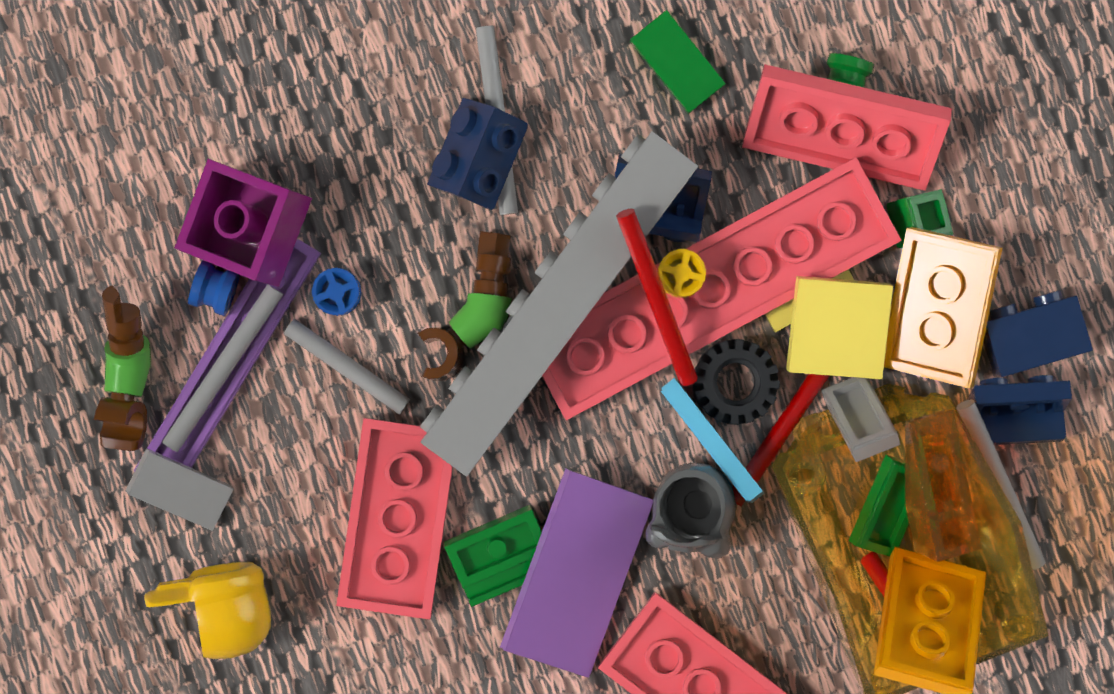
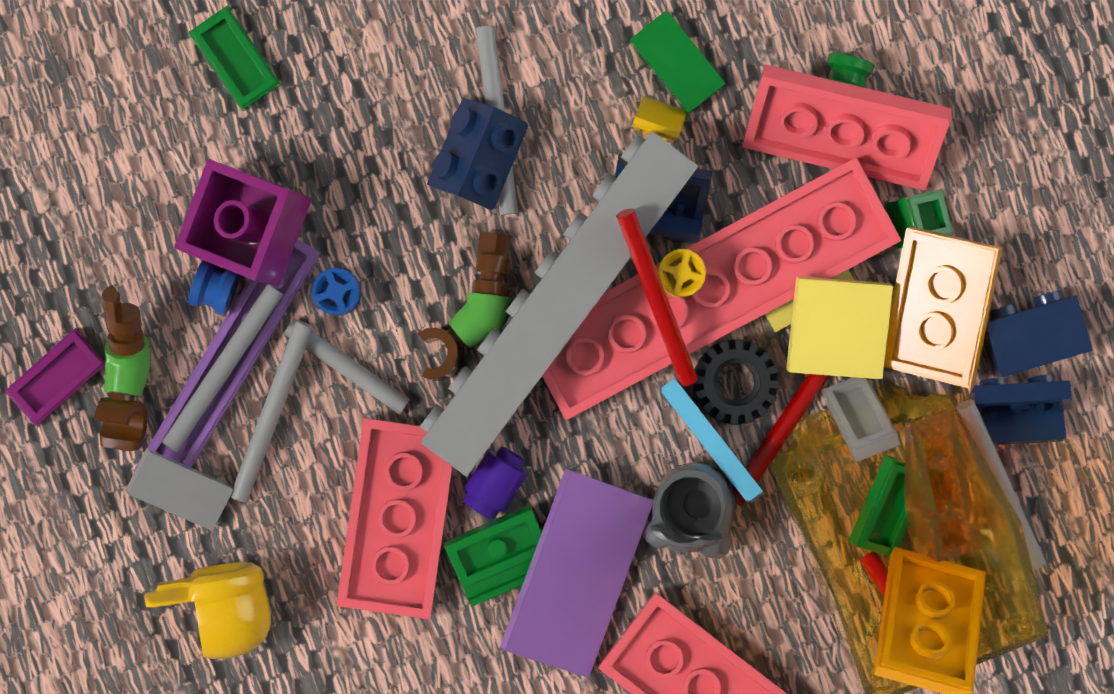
(56, 377): none -> magenta tile
(234, 58): none -> green tile
(271, 411): none -> light grey bar
(495, 482): none -> dark purple brick
(660, 118): none -> yellow slope

